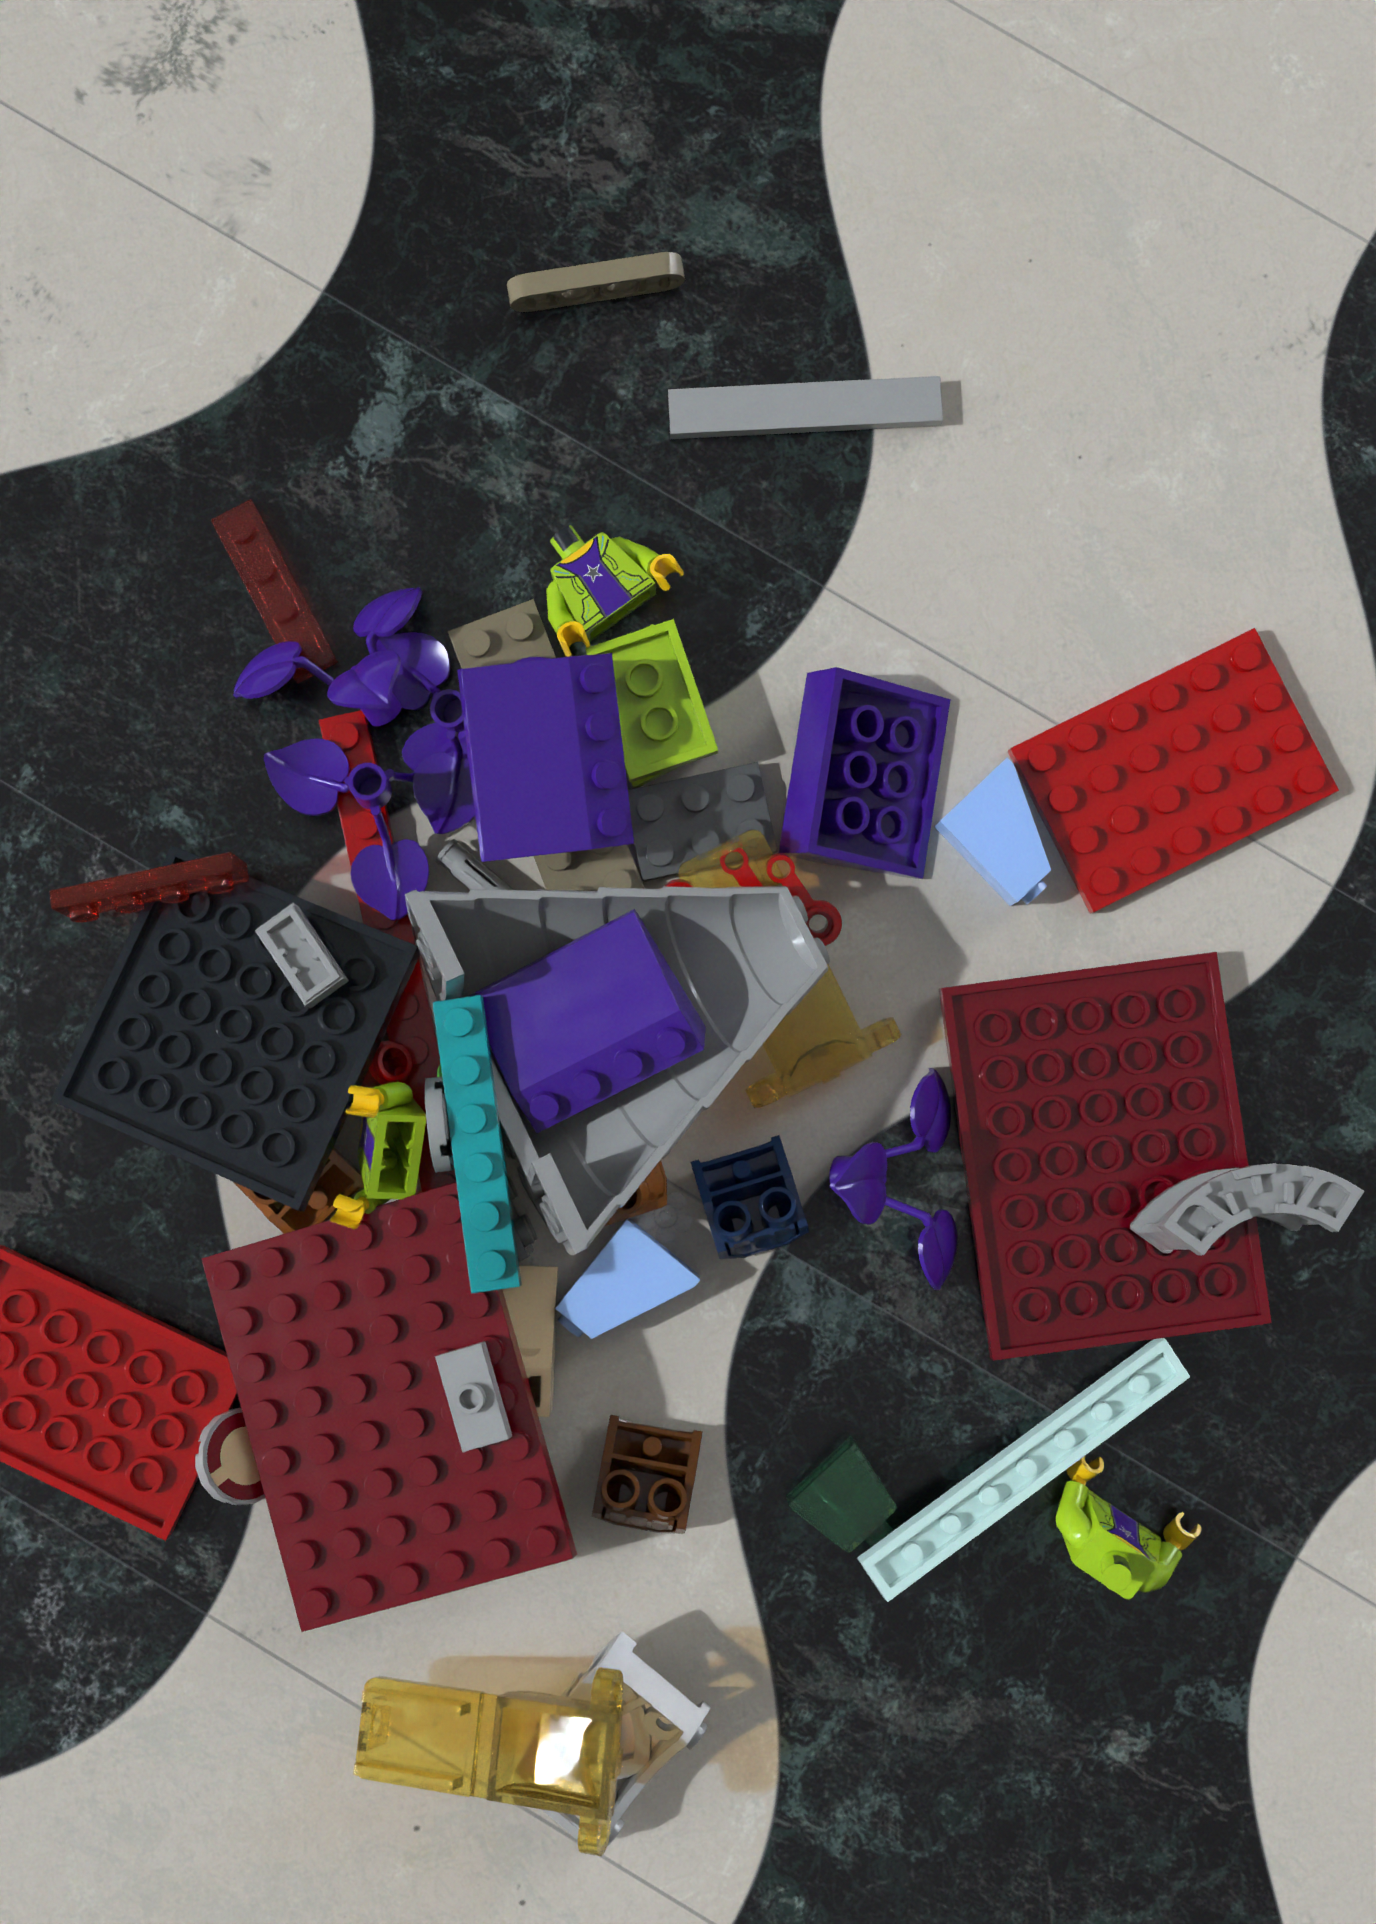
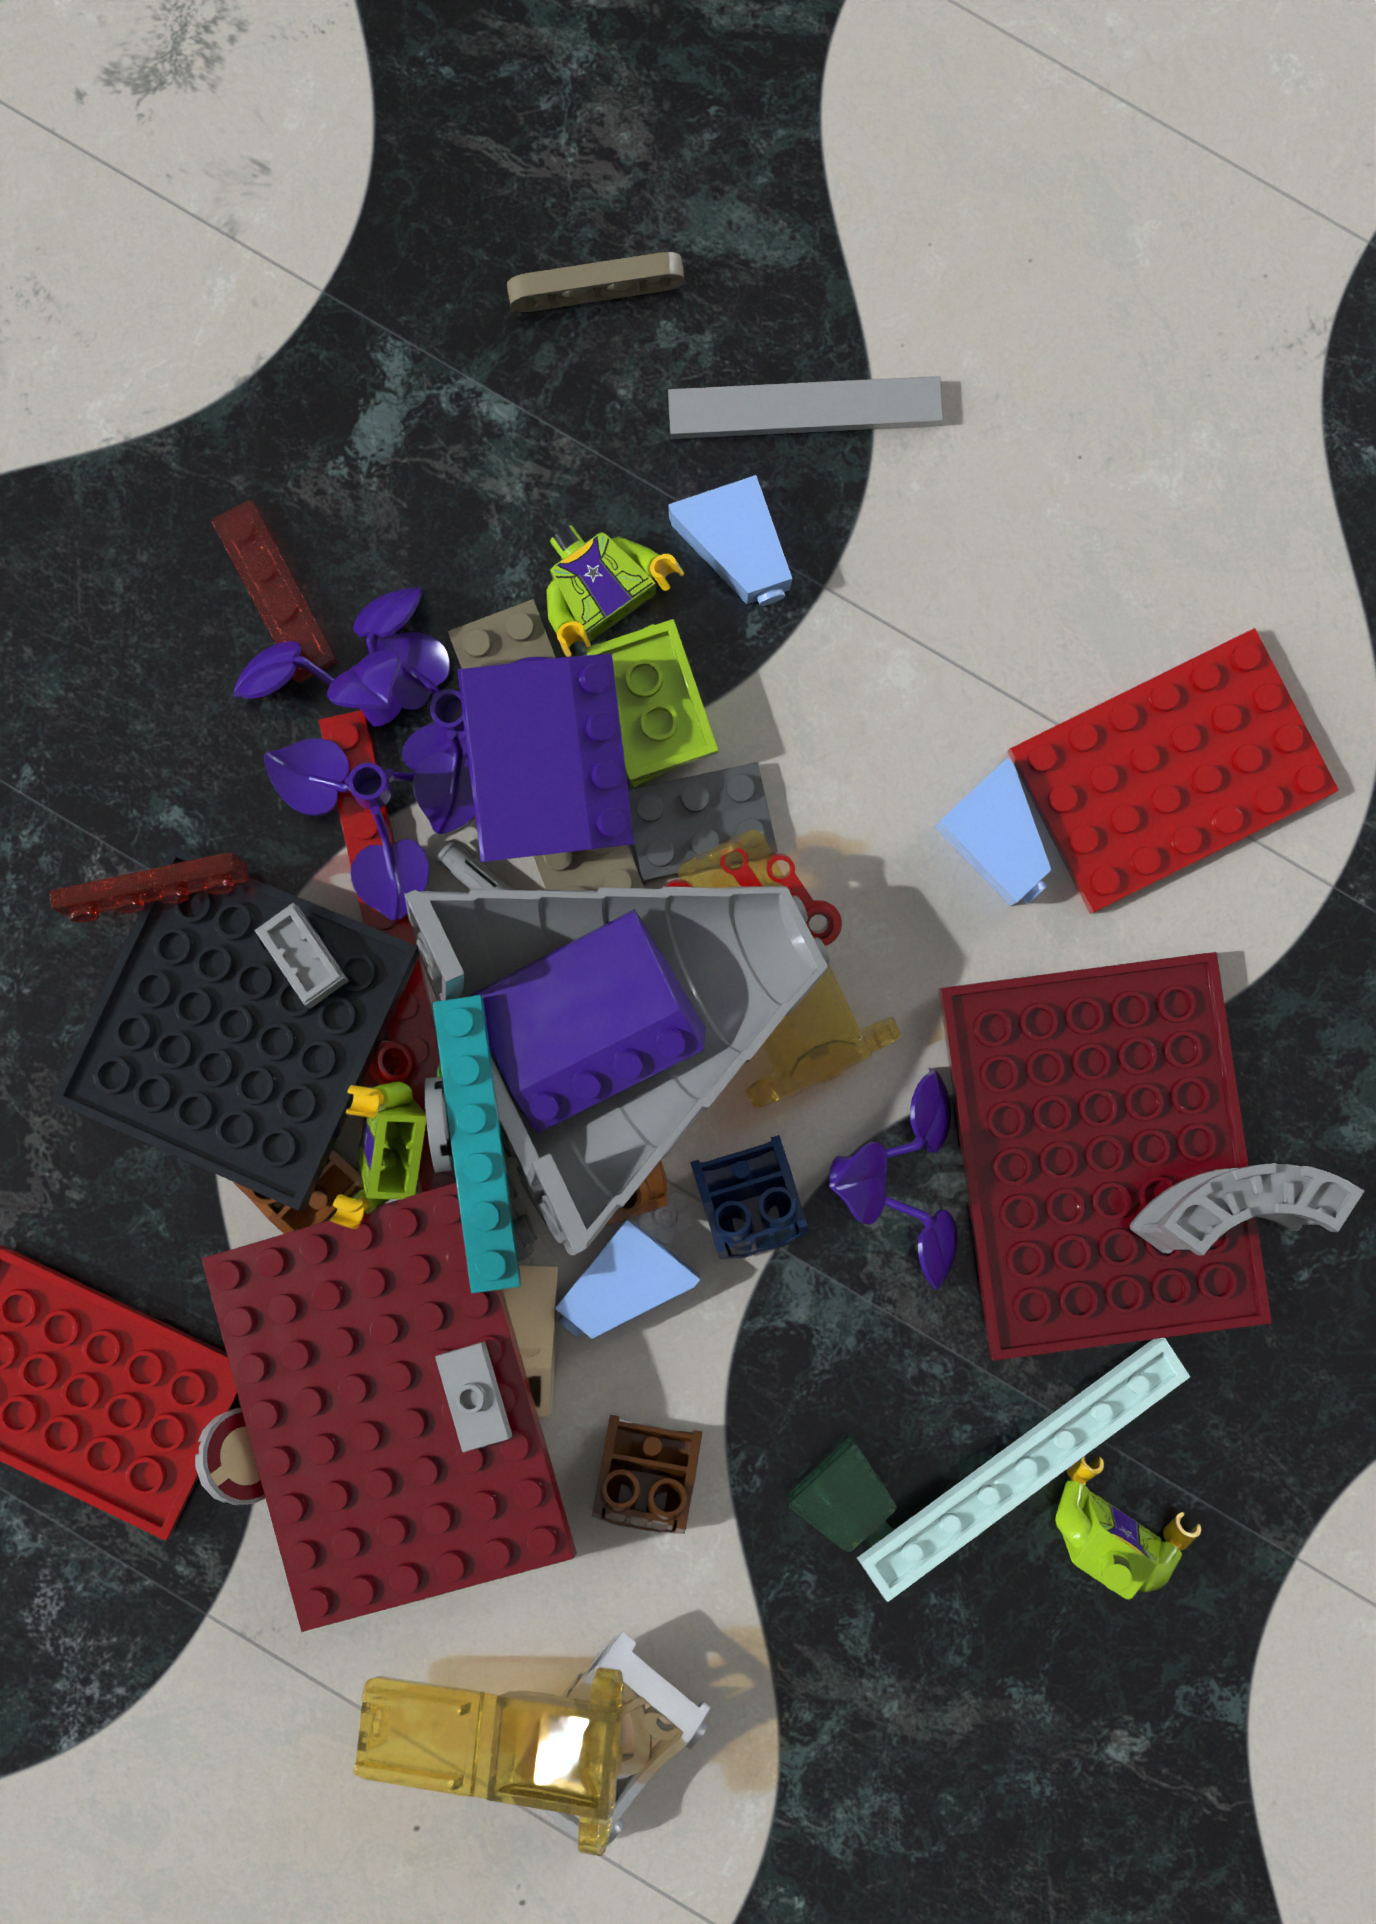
(736, 538): none -> light blue slope
(864, 774): dark purple slope -> none

